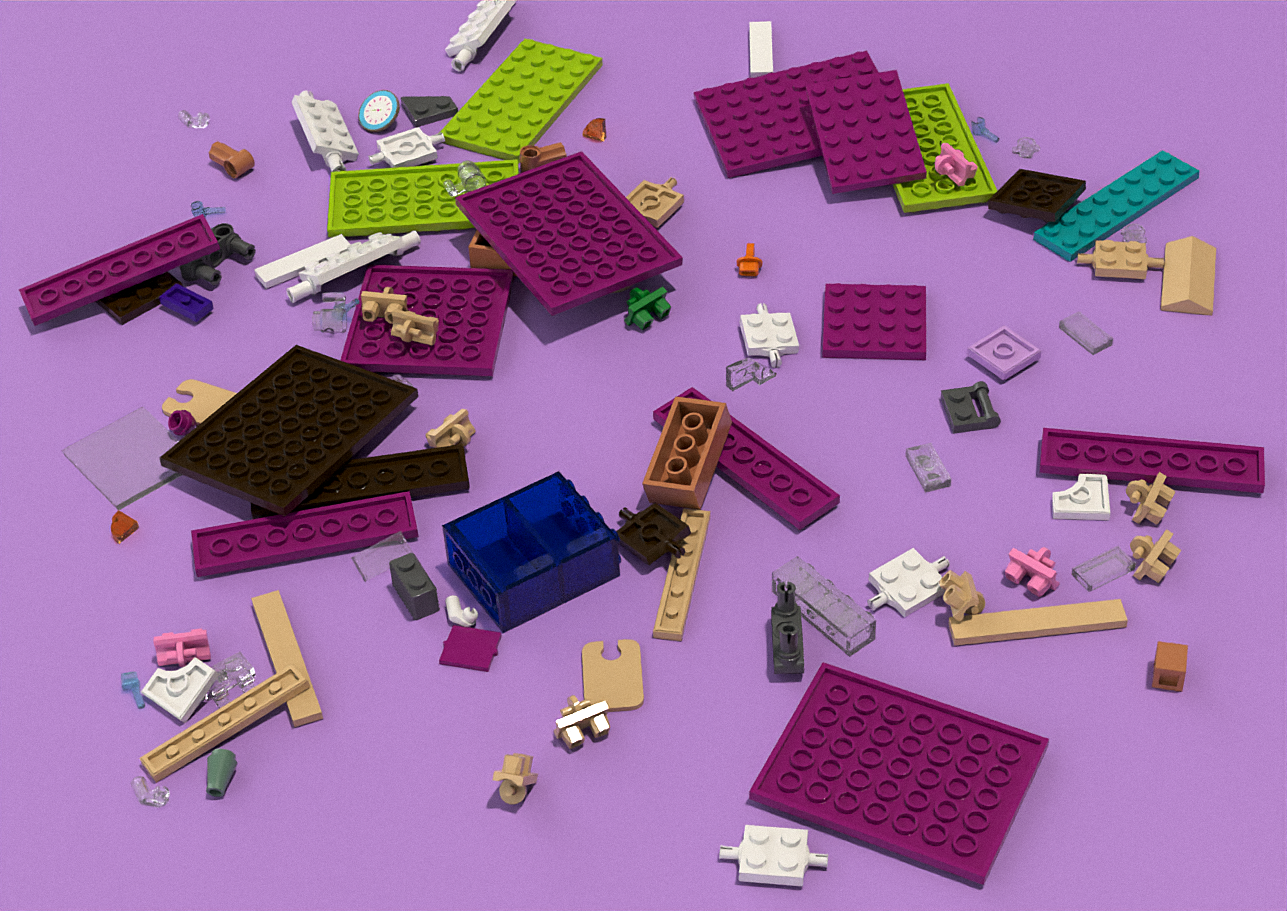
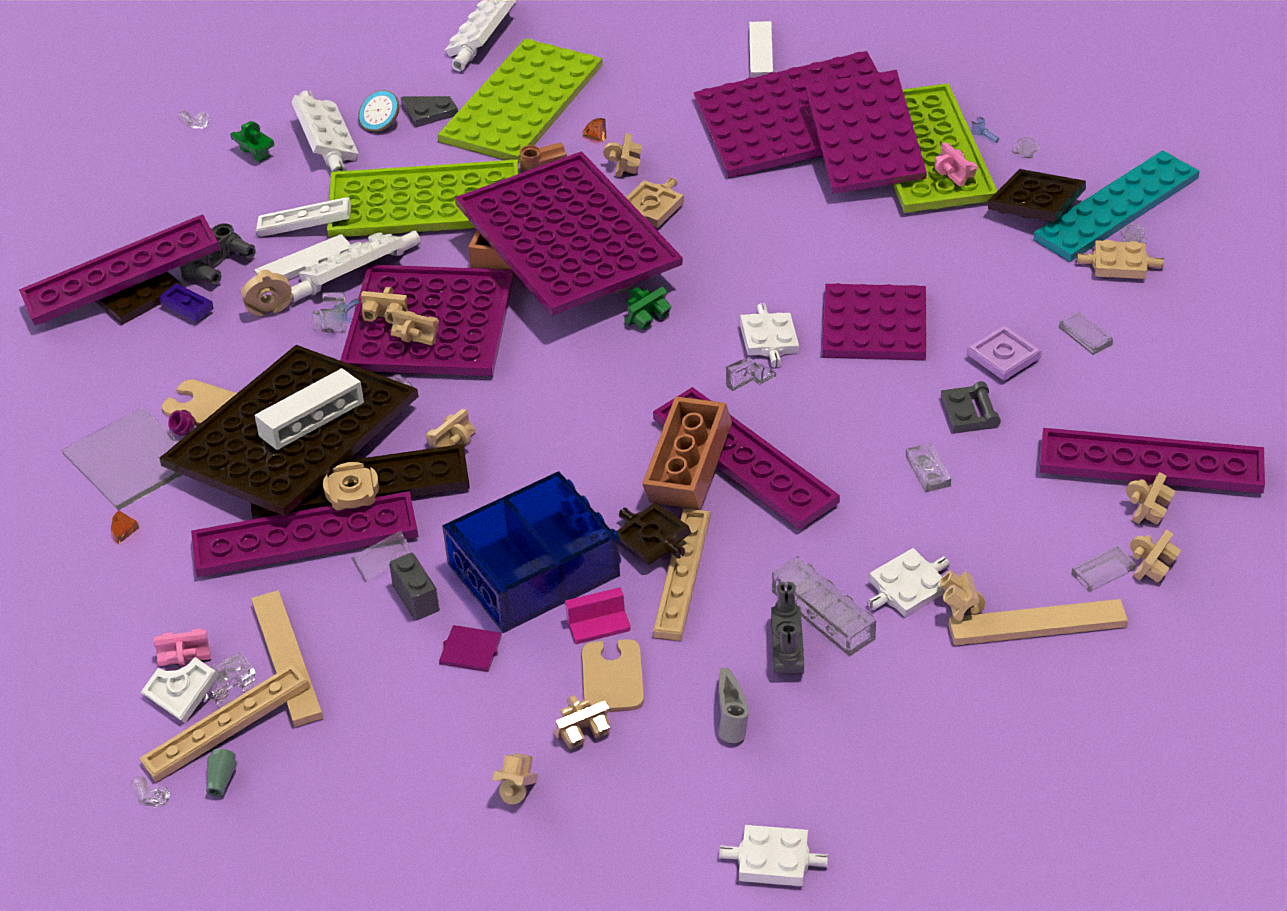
(130, 681): clear light blue hand -> none
(198, 209): clear light blue hand -> none
(233, 161): nougat piece -> none
(253, 140): none -> green hips
(266, 282): none -> tan plate
(303, 217): none -> white tile
(309, 408): none -> white brick
(363, 491): none -> tan plate
(407, 149): white plate -> none
(459, 616): white arm -> none
(470, 178): clear piece -> none
(597, 615): none -> dark pink panel
(626, 155): none -> tan hips
(733, 708): none -> light grey piece
(749, 264): orange piece -> none
(901, 772): magenta plate -> none
(1035, 565): bright pink hips -> none
(1084, 500): white tile -> none
(1170, 666): nougat brick -> none
(1188, 276): tan slope -> none

